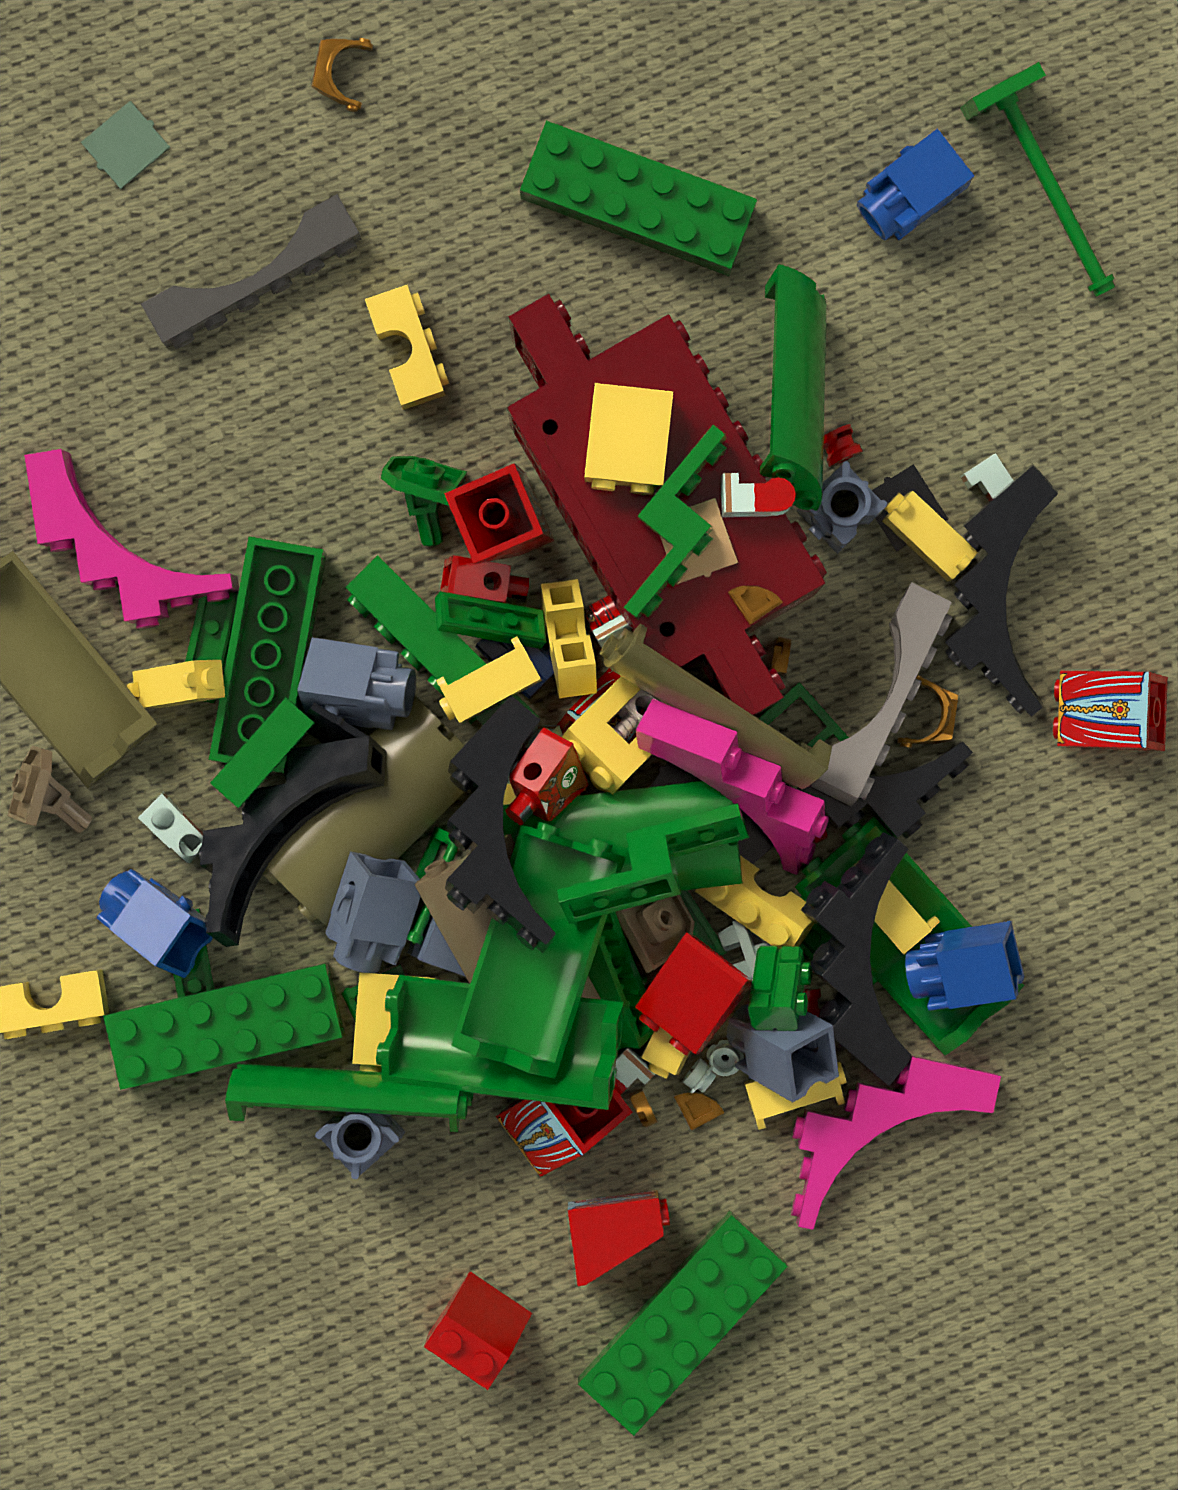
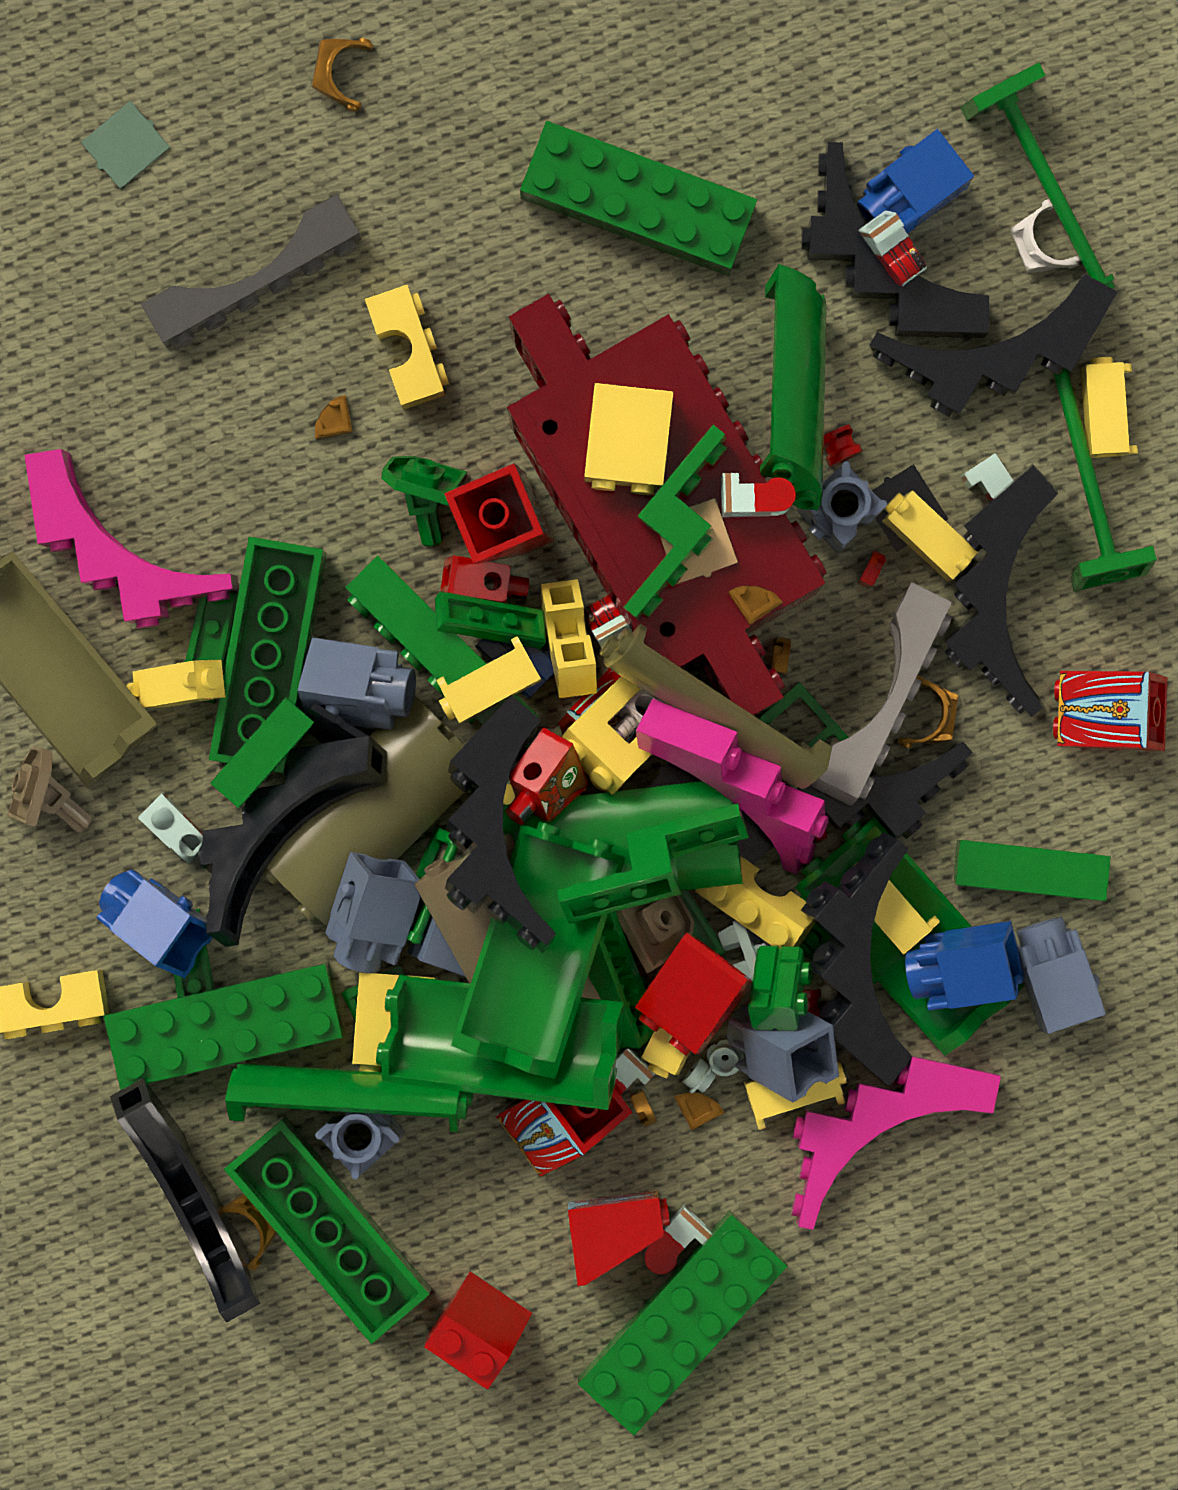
(190, 1196): none -> black arch
(267, 1233): none -> pearl gold helmet
(328, 1230): none -> green brick
(334, 419): none -> pearl gold tile
(683, 1228): none -> leg
(872, 570): none -> red tile
(893, 247): none -> leg
(920, 305): none -> black arch
(1031, 255): none -> white helmet
(1031, 870): none -> green brick
(1055, 339): none -> black arch
(1058, 975): none -> sand blue piece
(1106, 408): none -> light yellow brick
(1111, 565): none -> green tile

